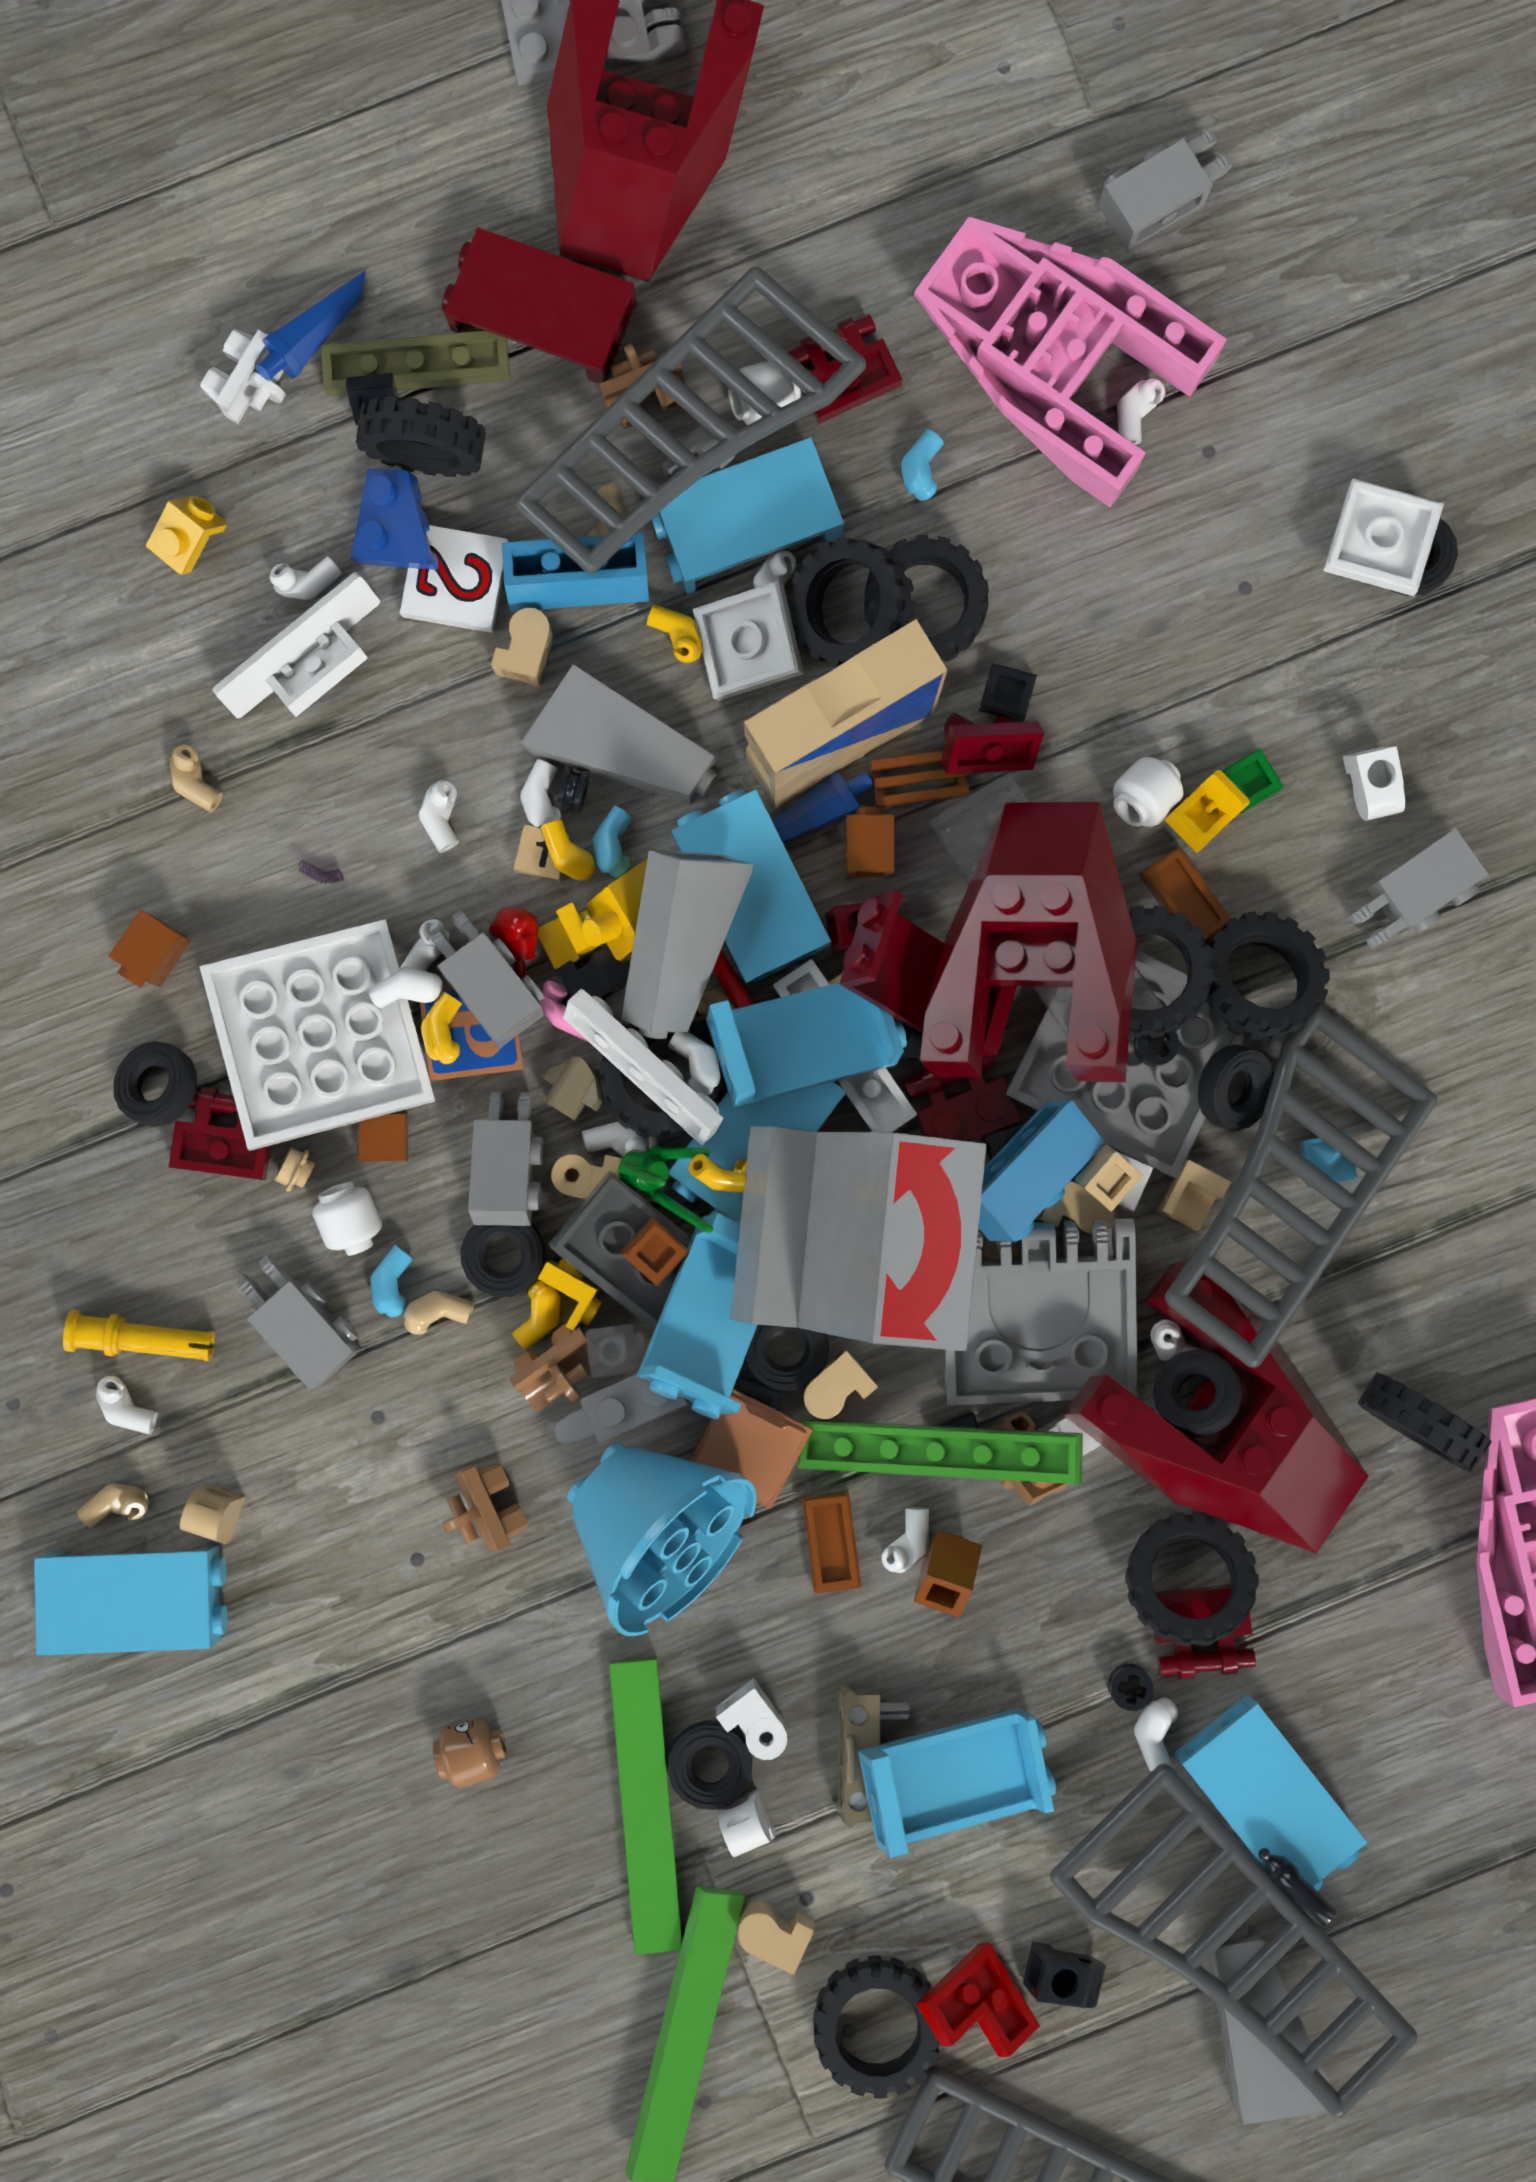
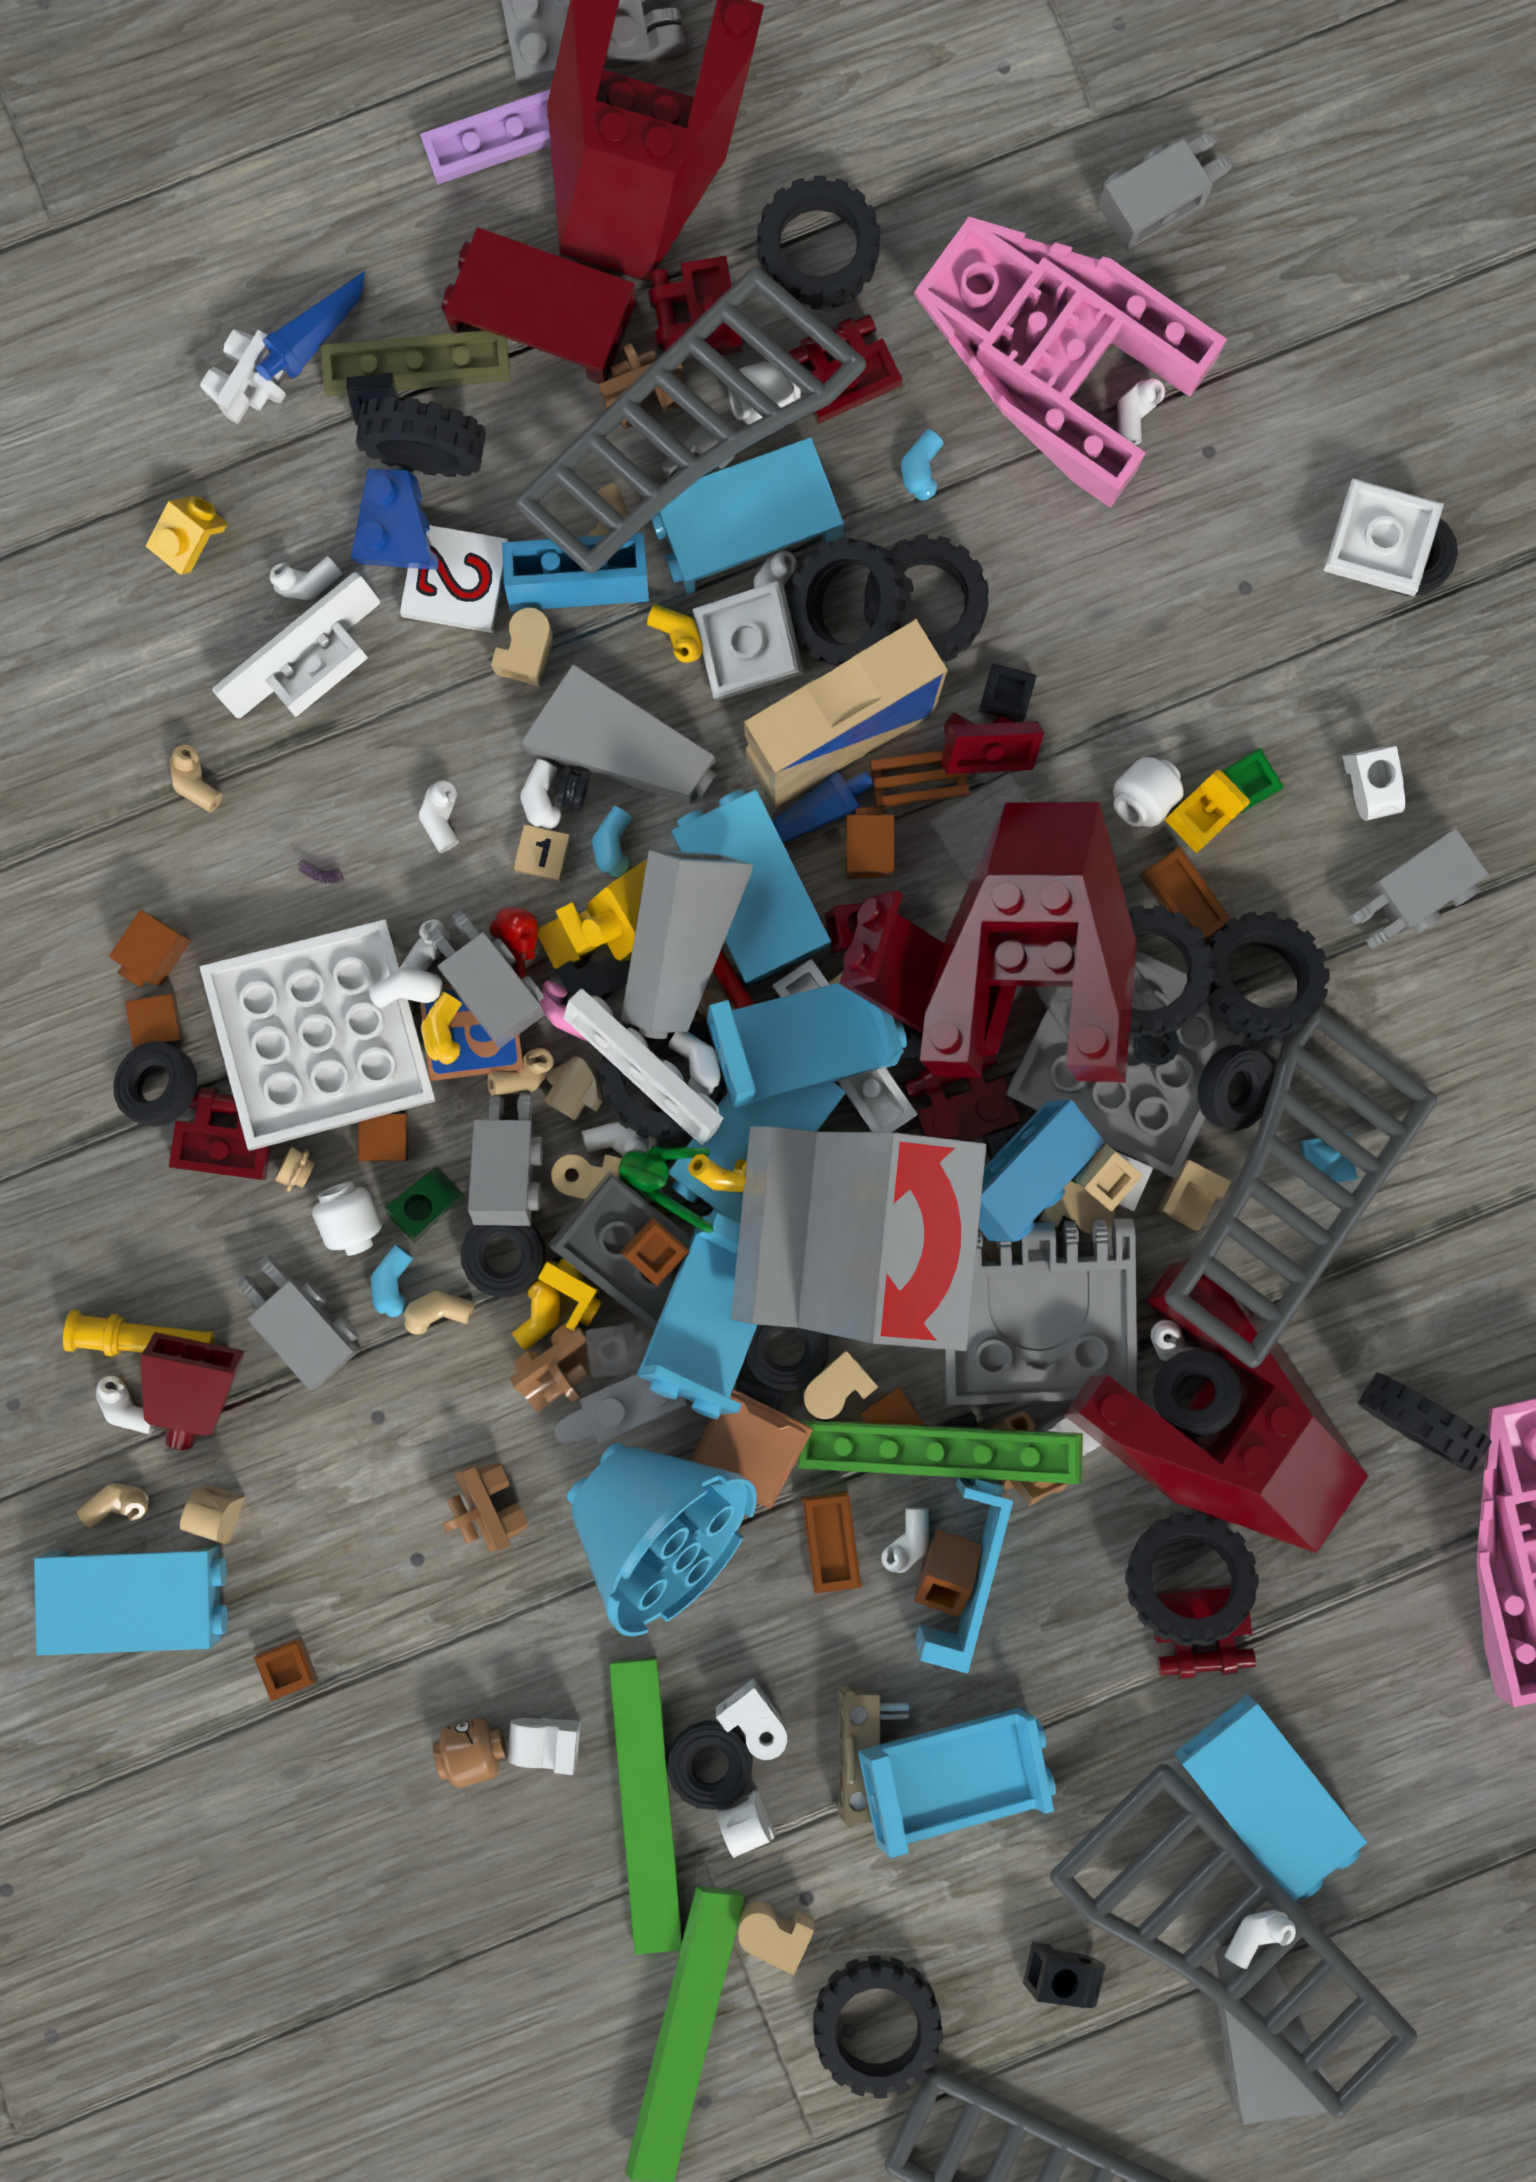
(154, 1020): none -> dark orange tile
(186, 1386): none -> dark red torso
(286, 1668): none -> dark orange tile
(423, 1204): none -> dark green leg
(488, 138): none -> lavender plate
(536, 1067): none -> tan arm
(544, 1744): none -> white leg
(566, 855): yellow arm -> none
(701, 287): none -> dark red plate
(827, 197): none -> black tyre
(892, 1409): none -> dark orange tile
(957, 1649): none -> medium azure panel
(981, 1993): red plate -> none
(1138, 1701): black bush -> none
(1151, 1729): white arm -> none
(1257, 1930): none -> white arm
(1287, 1877): black piece -> none

